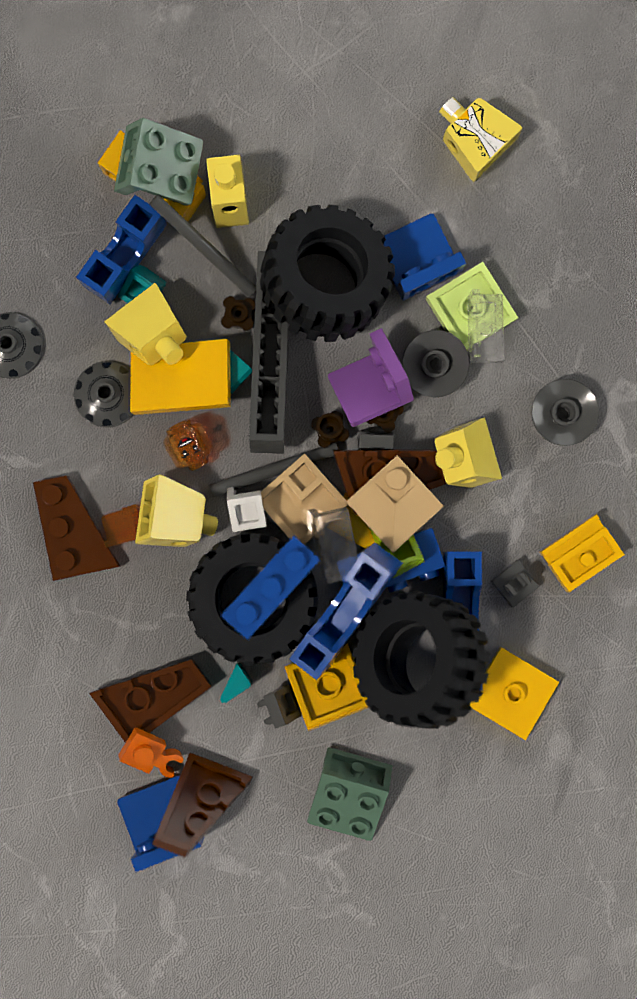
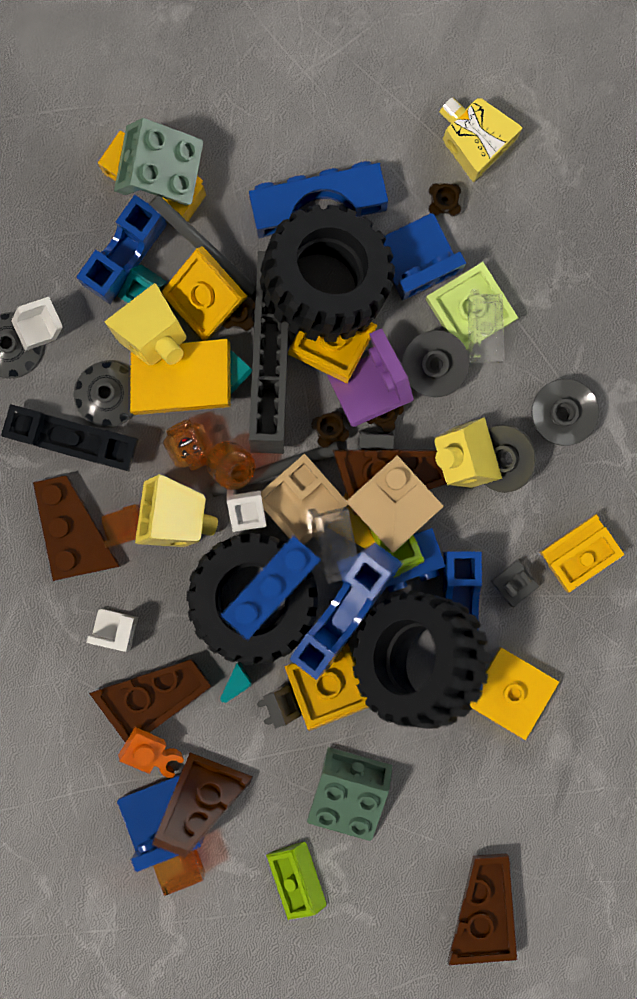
(36, 323): none -> white panel
(69, 438): none -> black slope
(113, 630): none -> white panel
(180, 872): none -> clear orange panel
(203, 293): none -> yellow tile
(227, 189): light yellow torso -> none
(230, 465): none -> clear orange head
(297, 881): none -> lime slope
(333, 358): none -> yellow plate
(356, 188): none -> blue arch
(451, 192): none -> dark brown plate
(486, 914): none -> reddish brown wing
(522, 468): none -> dark grey dish

